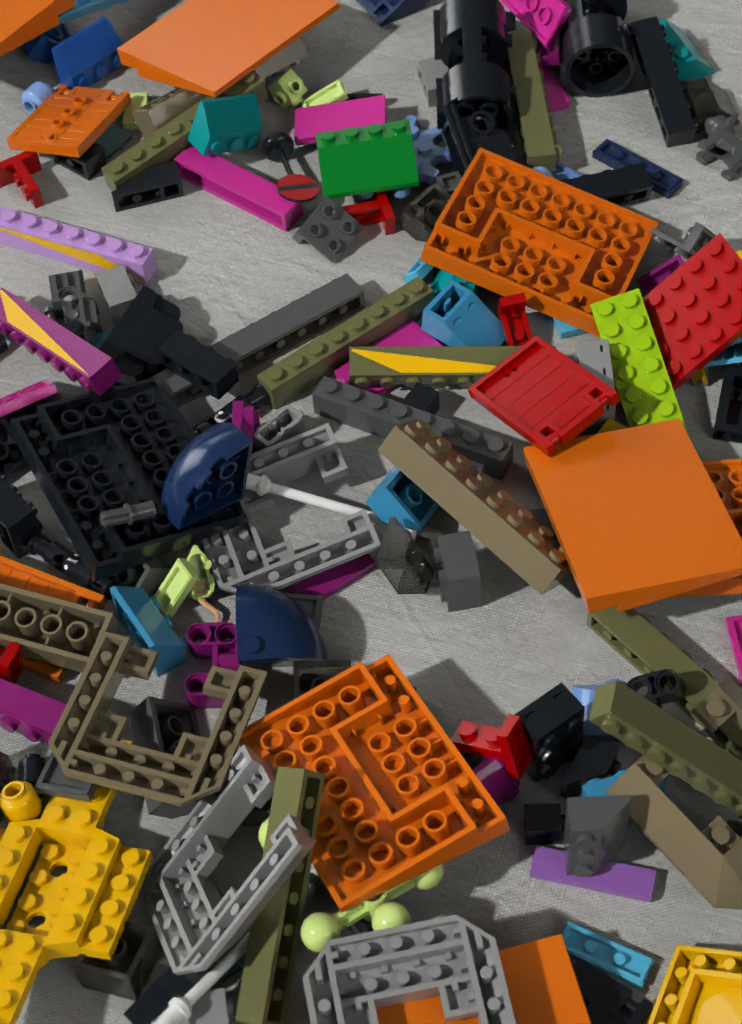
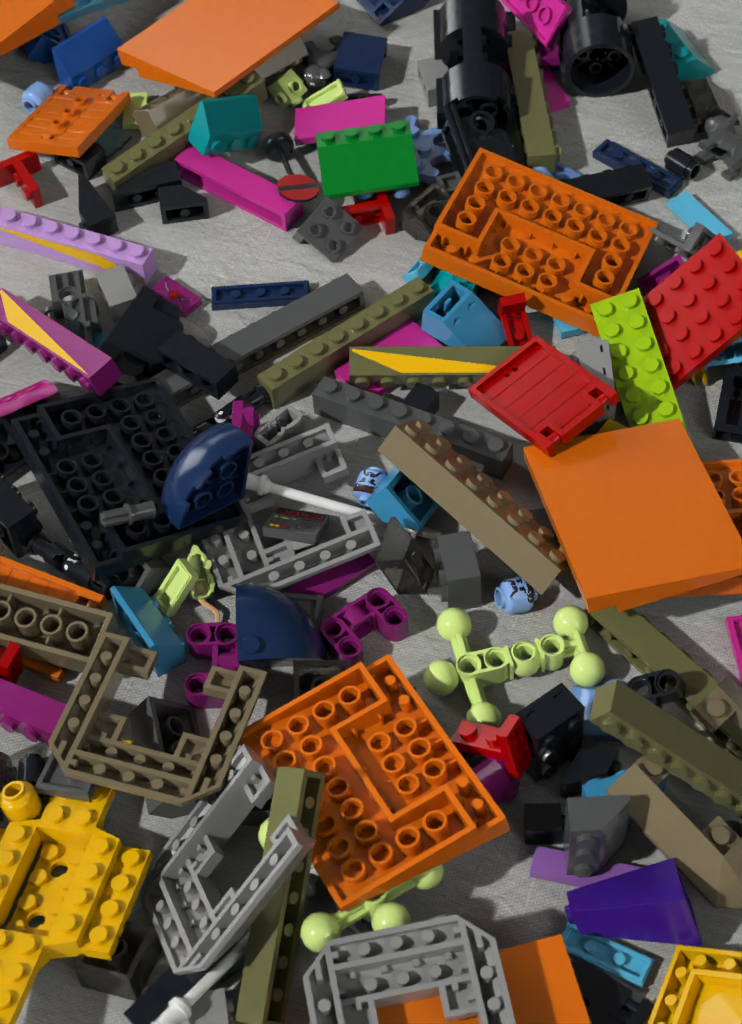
(93, 210): none -> black slope
(177, 295): none -> magenta tile
(181, 204): none -> black slope
(257, 295): none -> dark blue tile
(296, 525): none -> tile
(319, 64): none -> dark grey animal
(359, 620): none -> magenta beam
(360, 60): none -> dark blue panel
(367, 482): none -> light blue head
(455, 625): none -> yellowish green piece
(515, 595): none -> light blue head
(636, 906): none -> dark purple slope
(682, 164): none -> black brick
(692, 211): none -> medium azure tile

